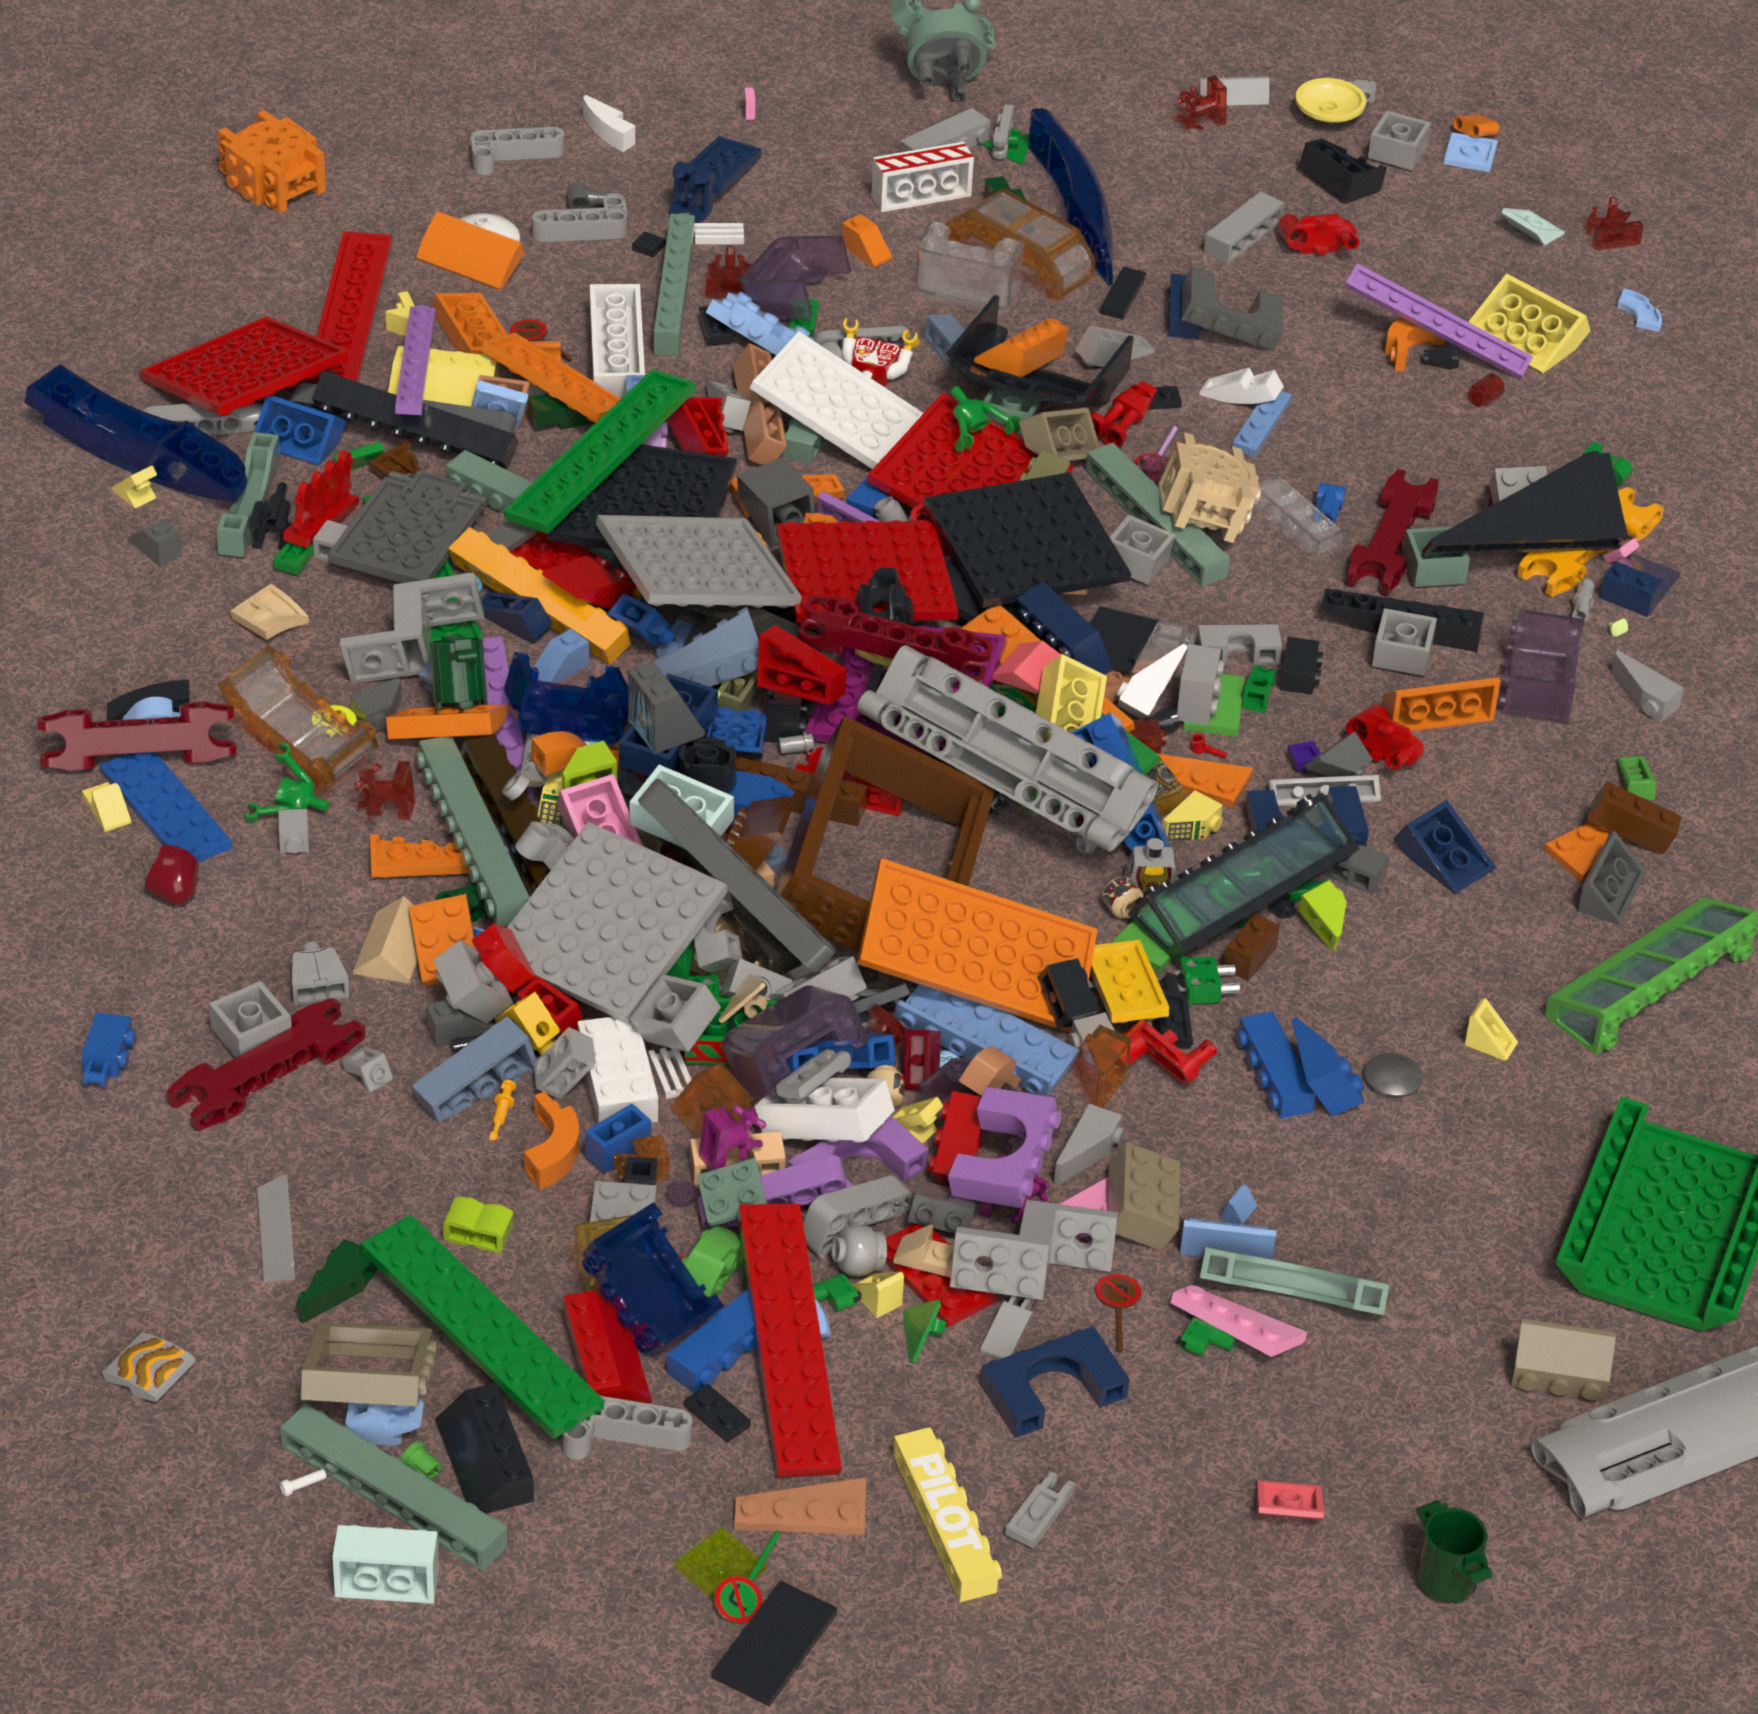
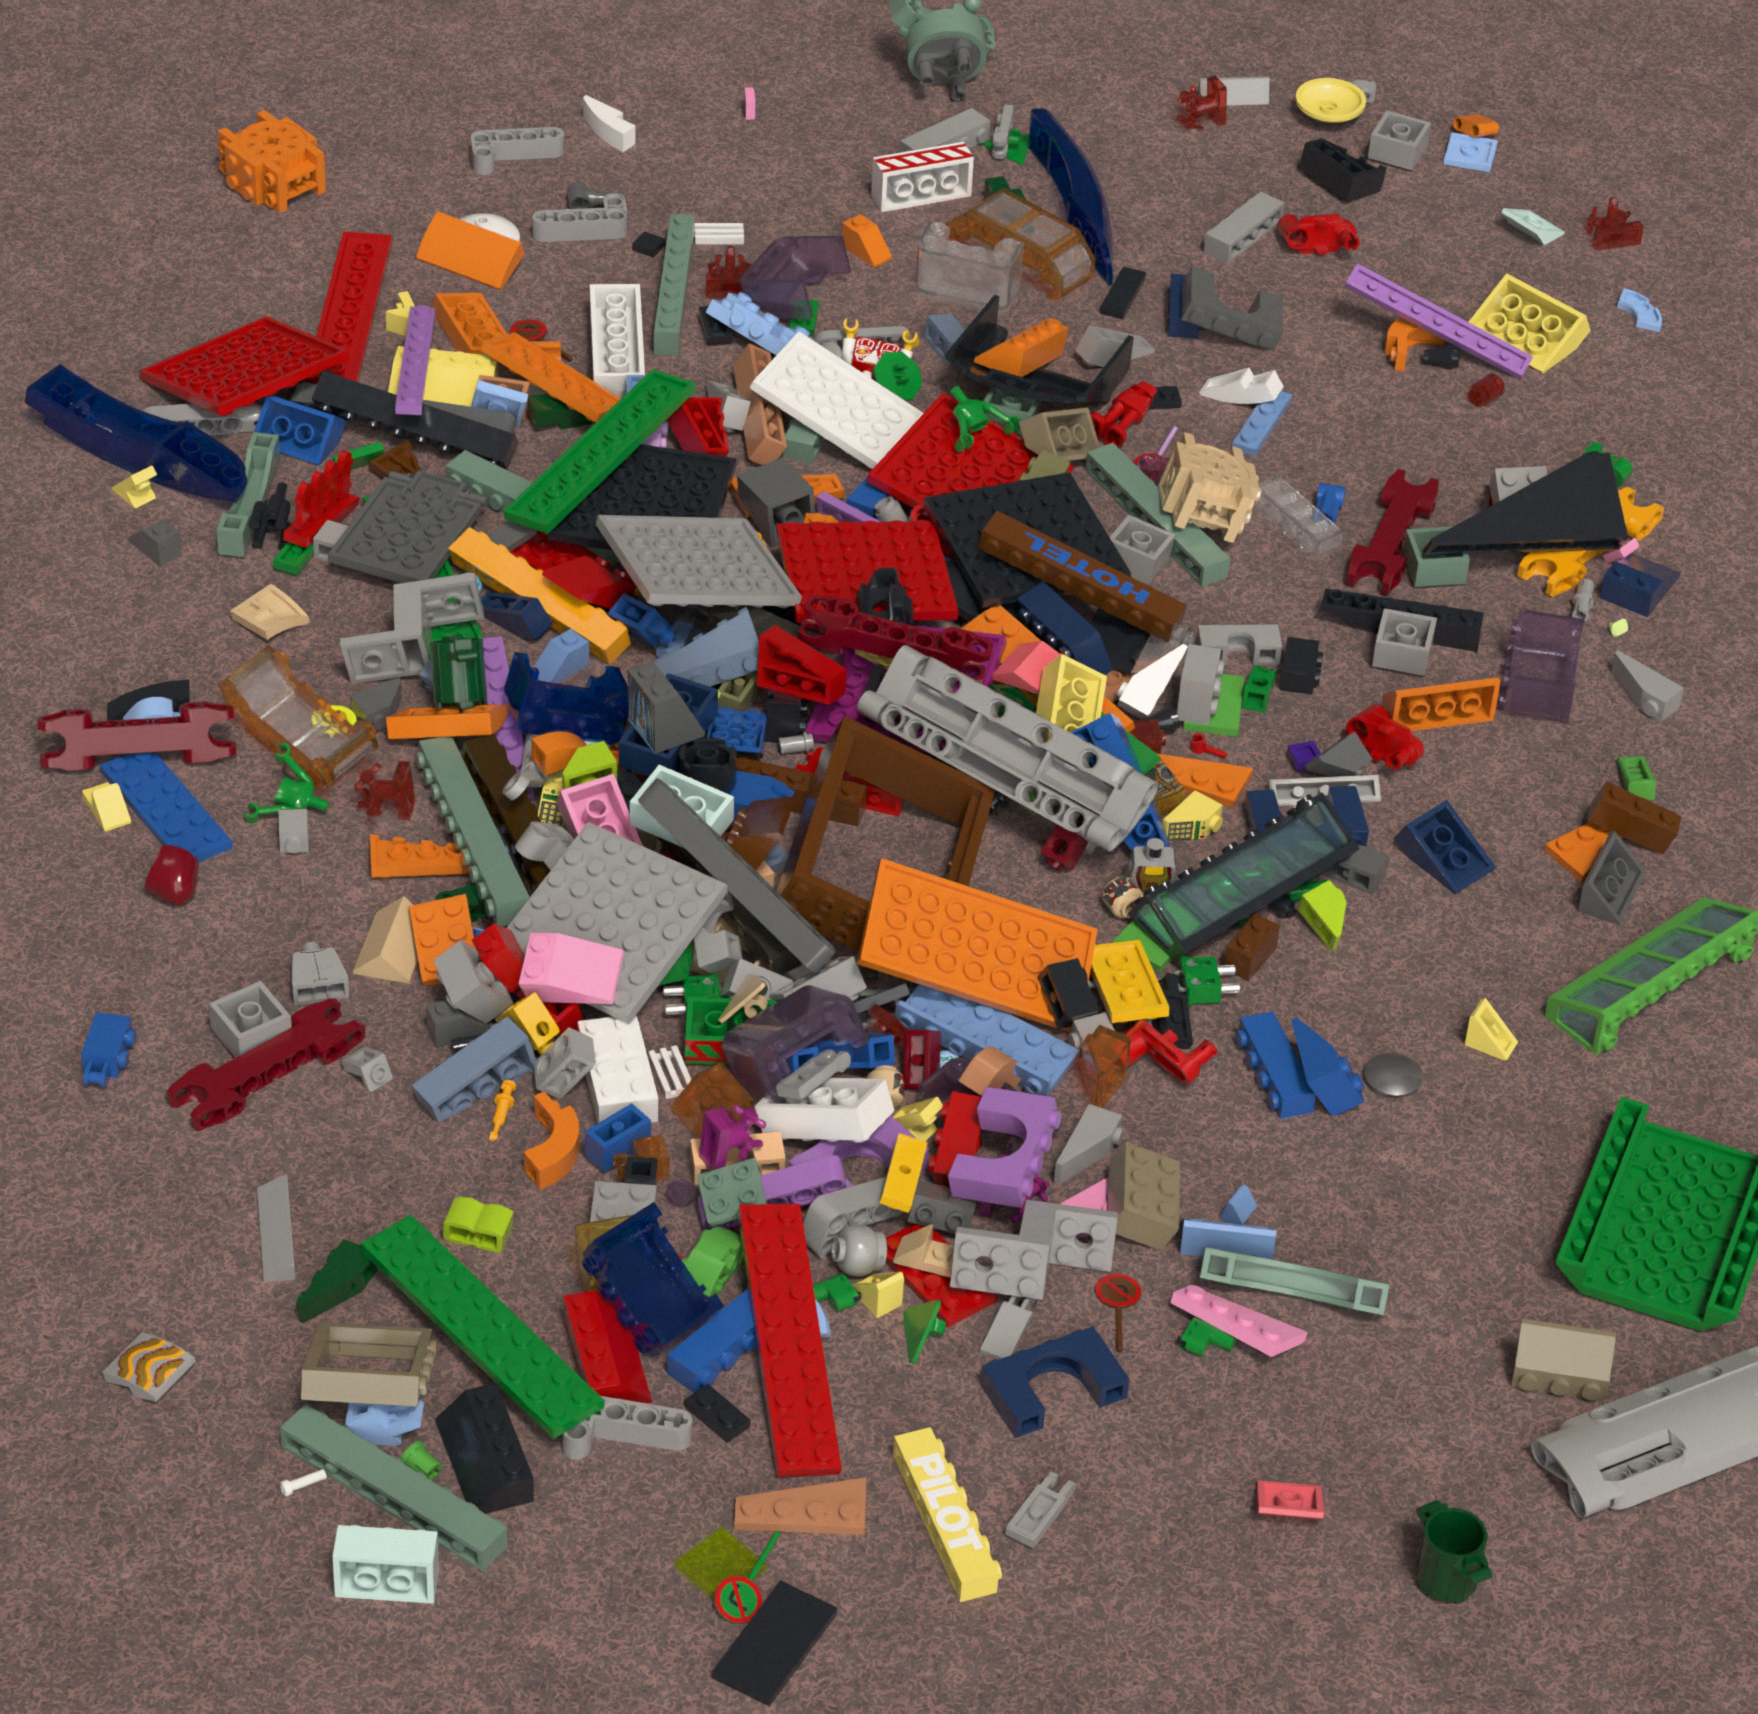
(570, 969): none -> bright pink slope
(675, 1013): light grey brick -> none
(710, 175): dark blue hinge -> none
(898, 374): none -> green piece
(903, 1173): none -> yellow tile
(1059, 838): none -> dark red brick
(1082, 576): none -> reddish brown brick

